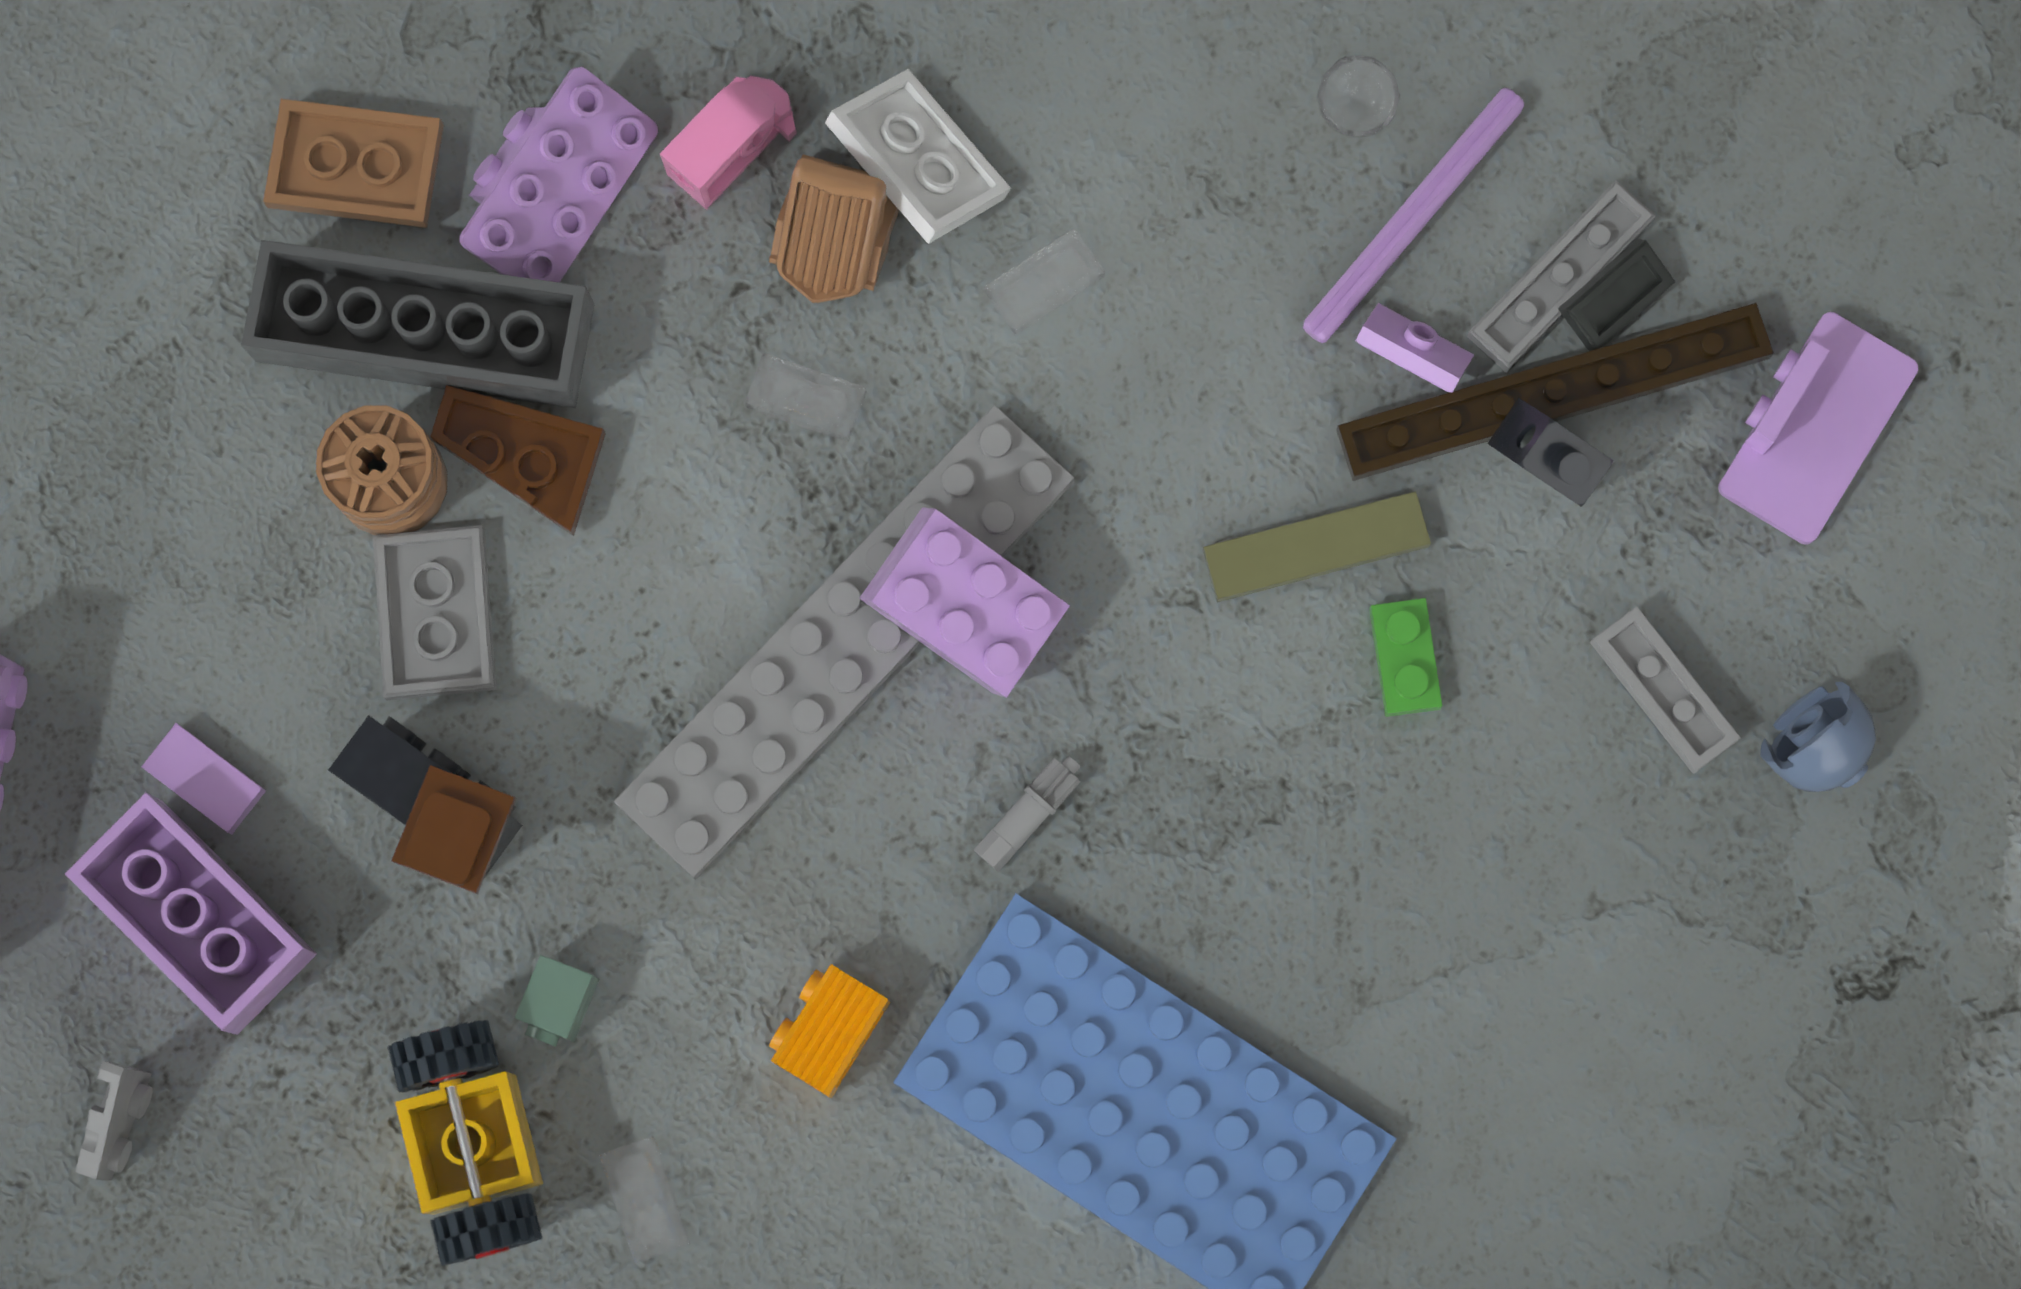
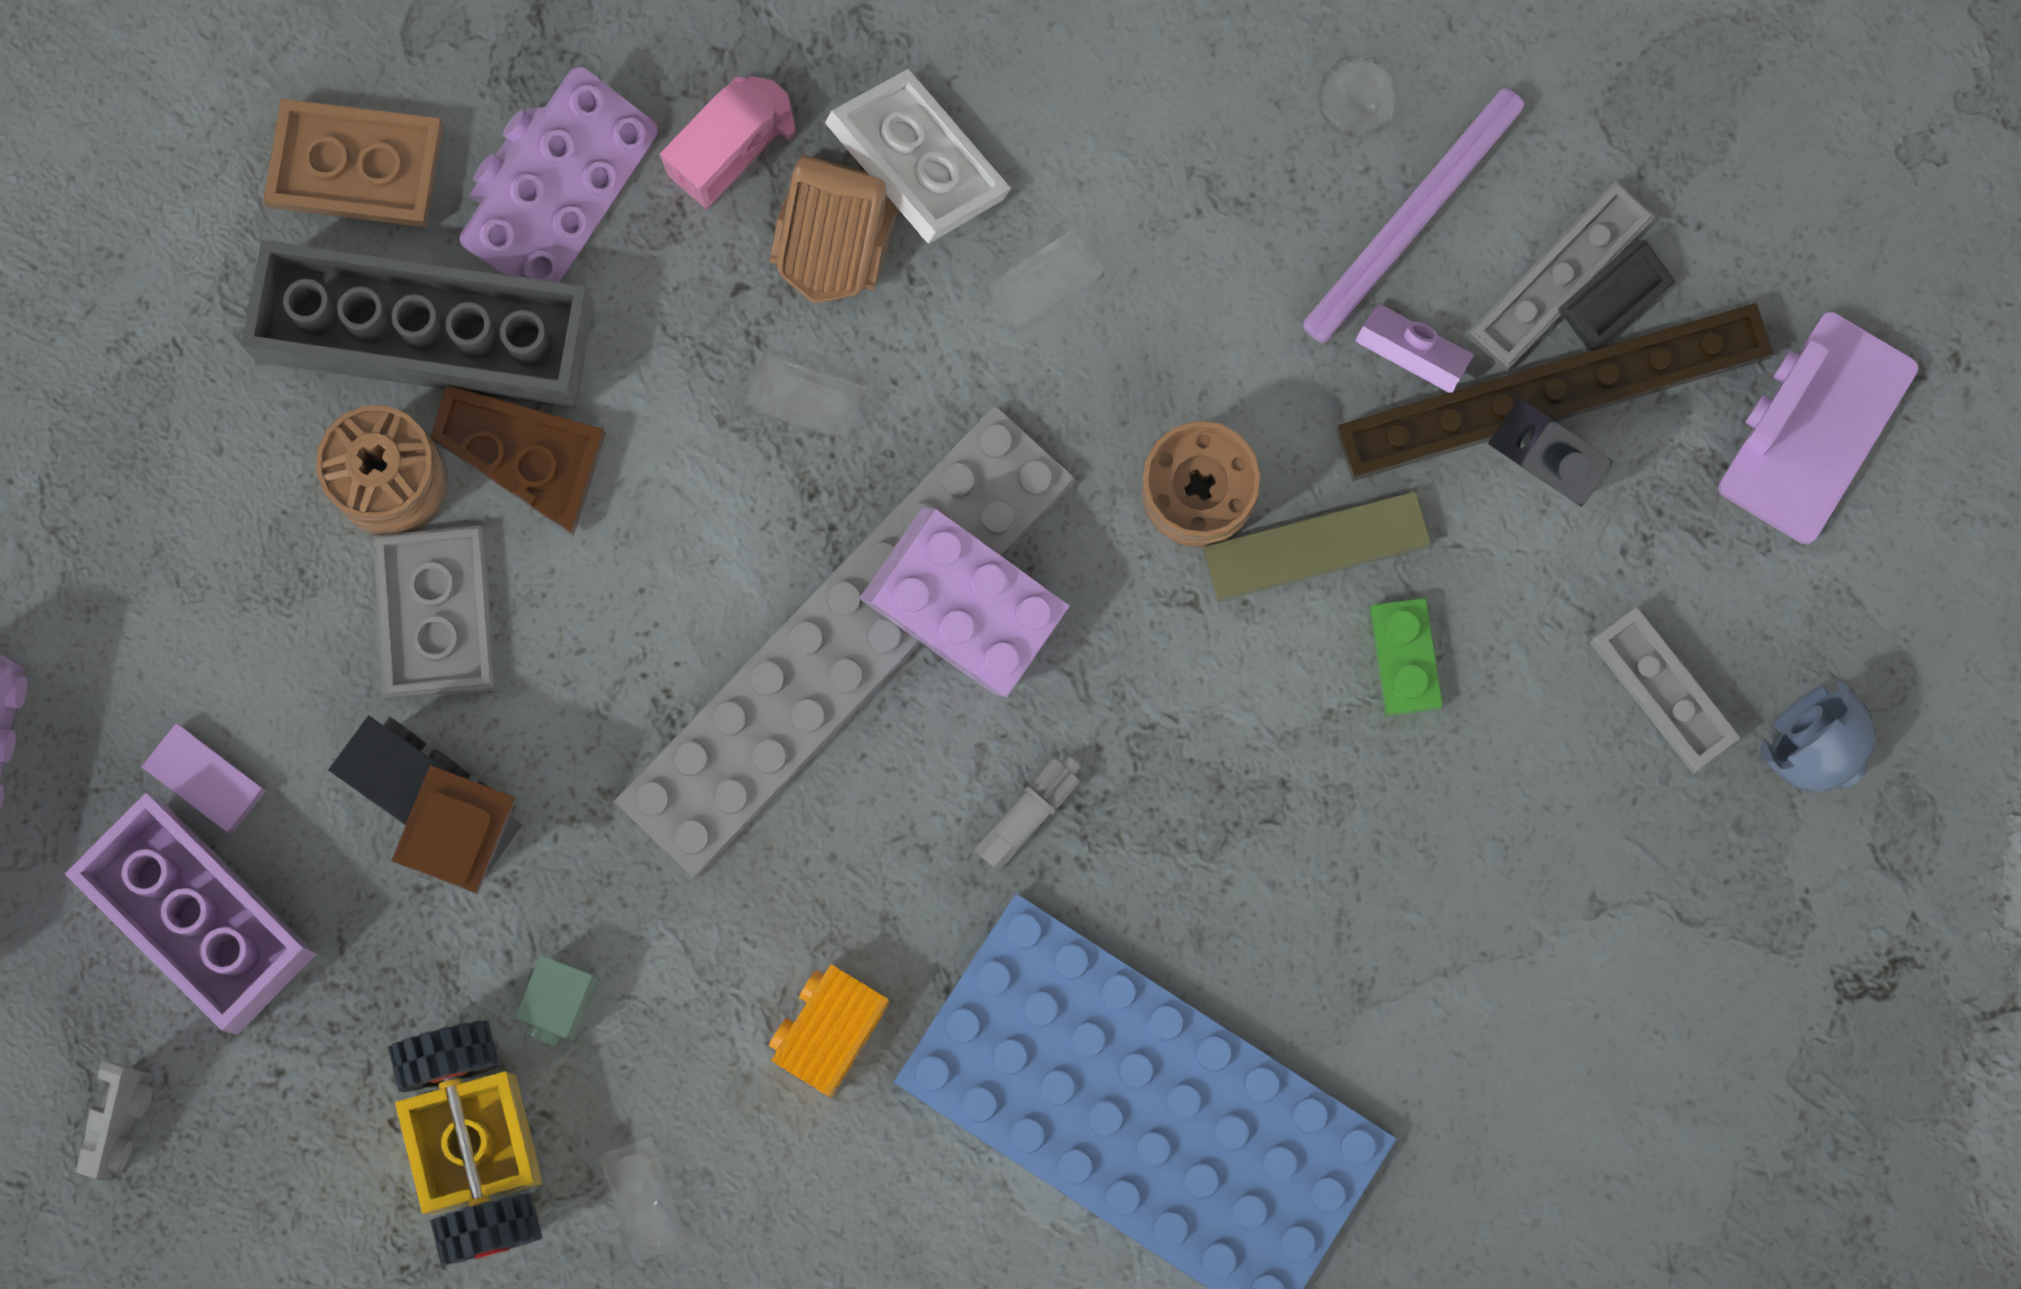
(1212, 455): none -> medium nougat wheel

